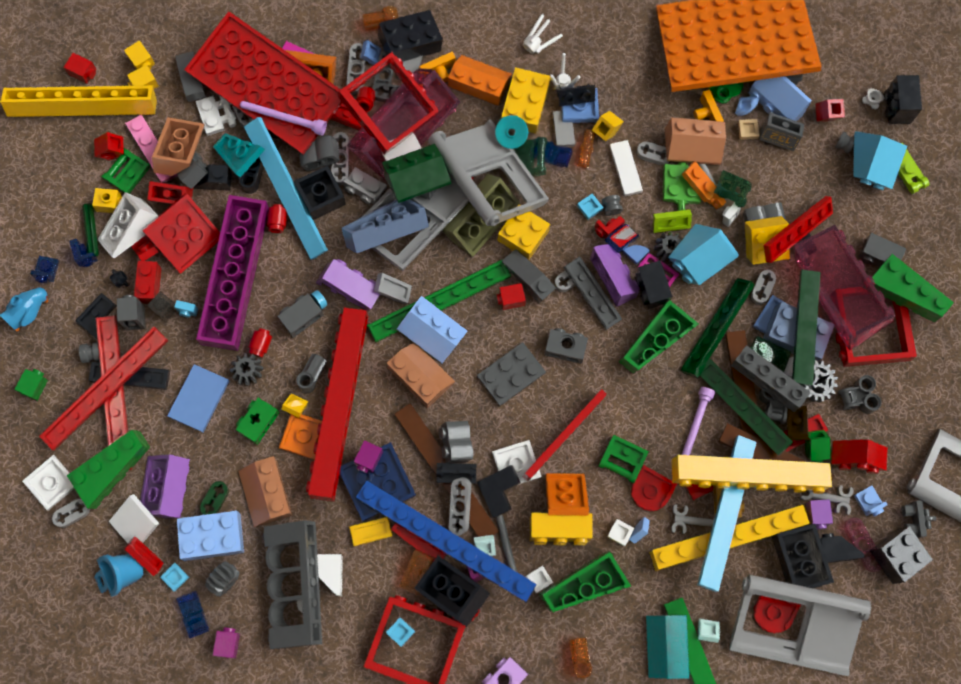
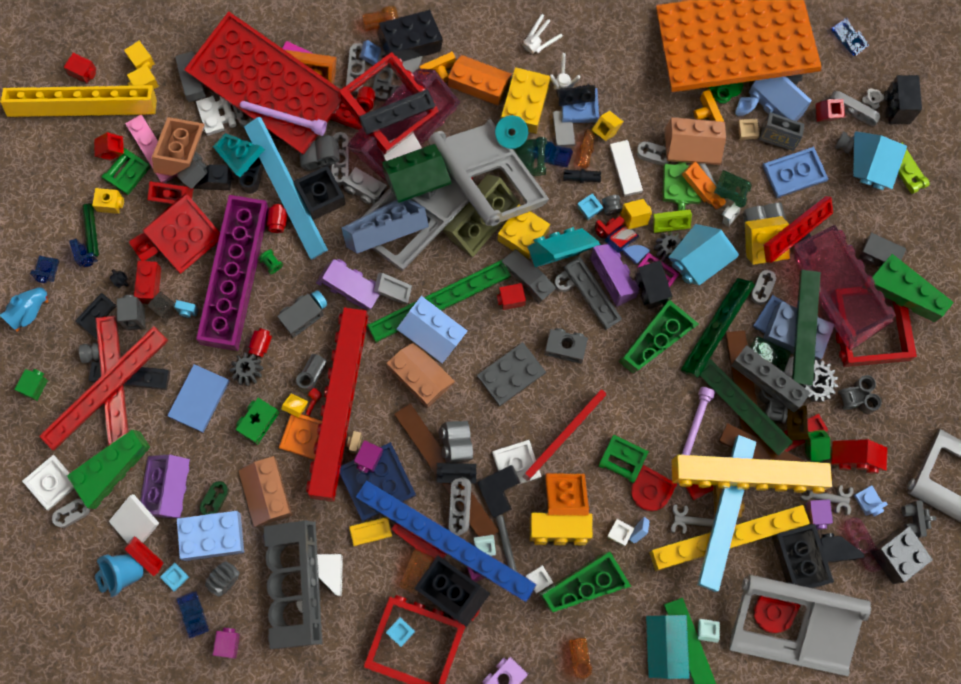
(126, 224): white slope -> none
(268, 256): none -> green bush
(315, 395): none -> red hand
(354, 442): none -> tan plate
(397, 112): none -> black plate
(561, 246): none -> teal slope
(582, 175): none -> black pin
(636, 214): none -> yellow brick
(795, 172): none -> medium blue tile
(846, 34): none -> slope
(857, 109): none -> light grey beam

